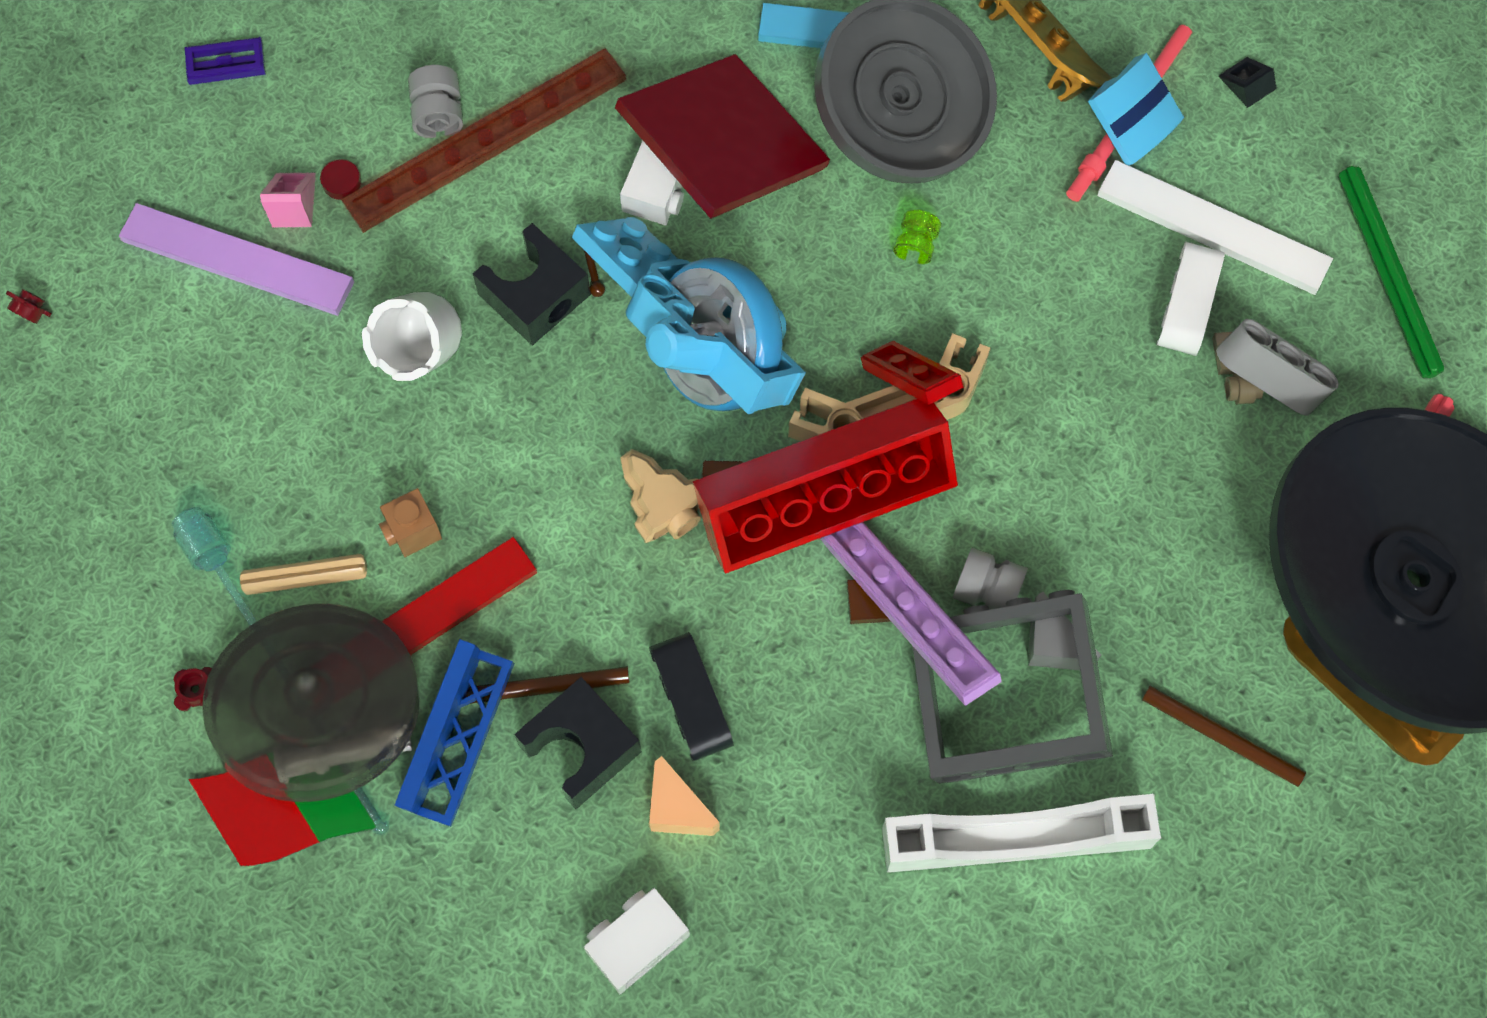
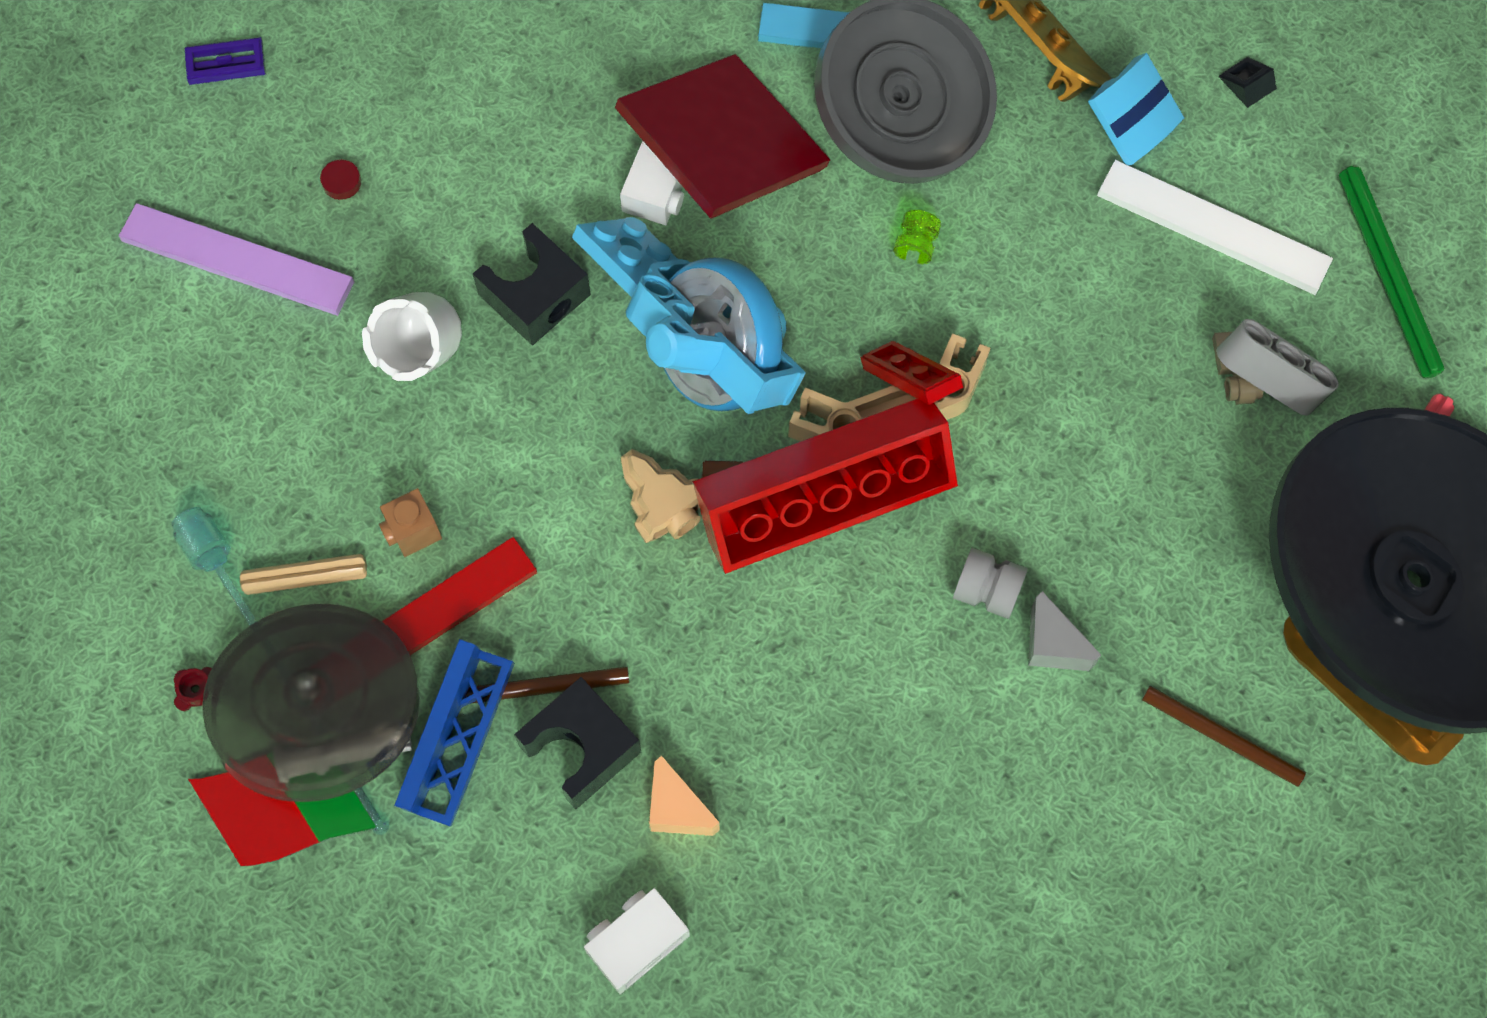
(27, 306): dark red plate -> none
(289, 199): bright pink slope -> none
(435, 101): light grey wheel -> none
(483, 140): clear red tile -> none
(597, 289): reddish brown hinge -> none
(691, 696): black beam -> none
(862, 607): reddish brown tile -> none
(913, 612): lavender tile -> none
(1029, 756): dark grey window -> none
(1074, 830): white arch -> none
(1094, 164): coral bar -> none
(1191, 298): white beam -> none

